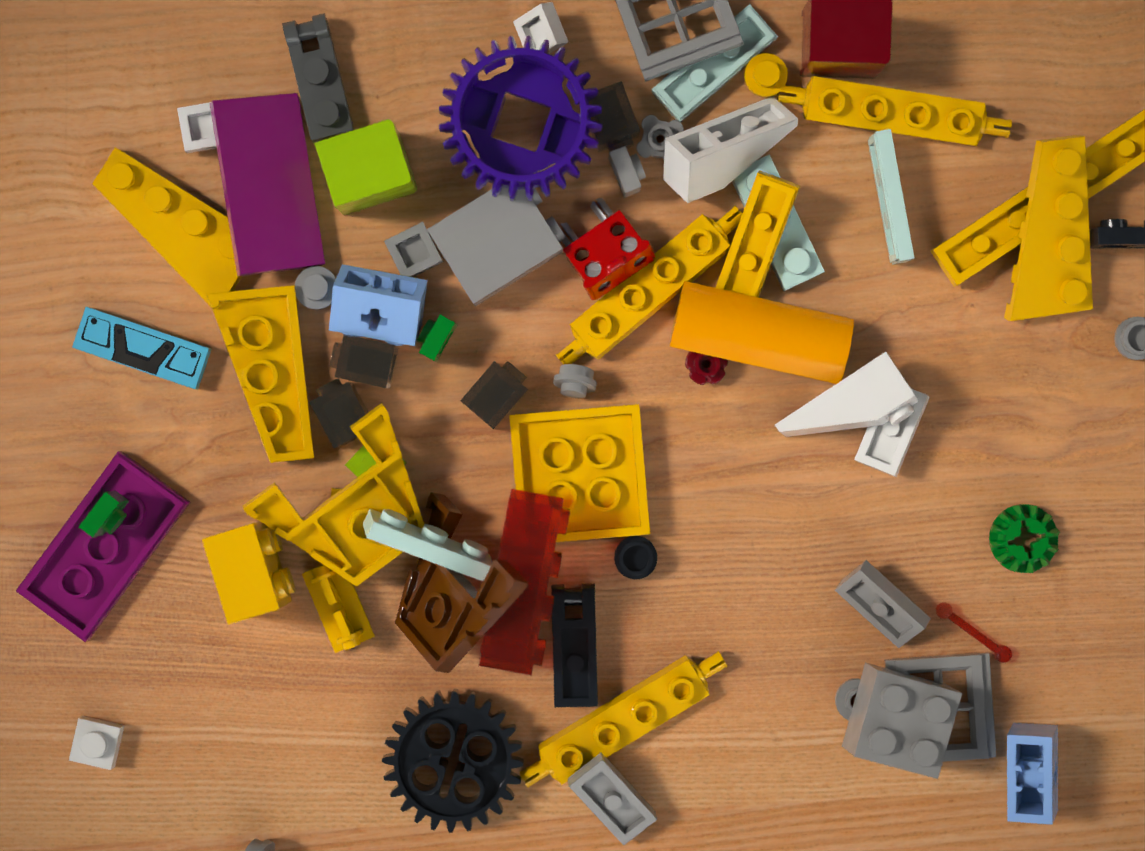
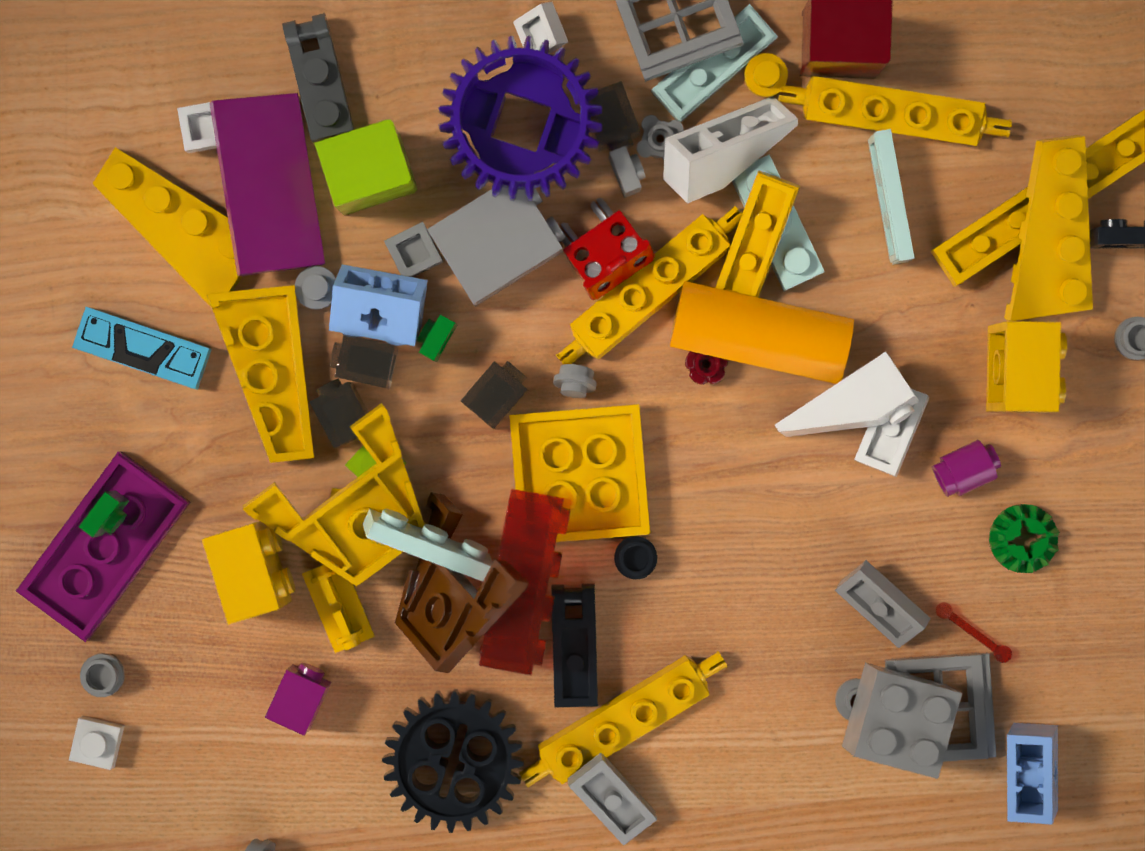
(102, 675): none -> light grey plate
(298, 698): none -> magenta brick
(967, 468): none -> magenta brick
(1025, 367): none -> yellow brick

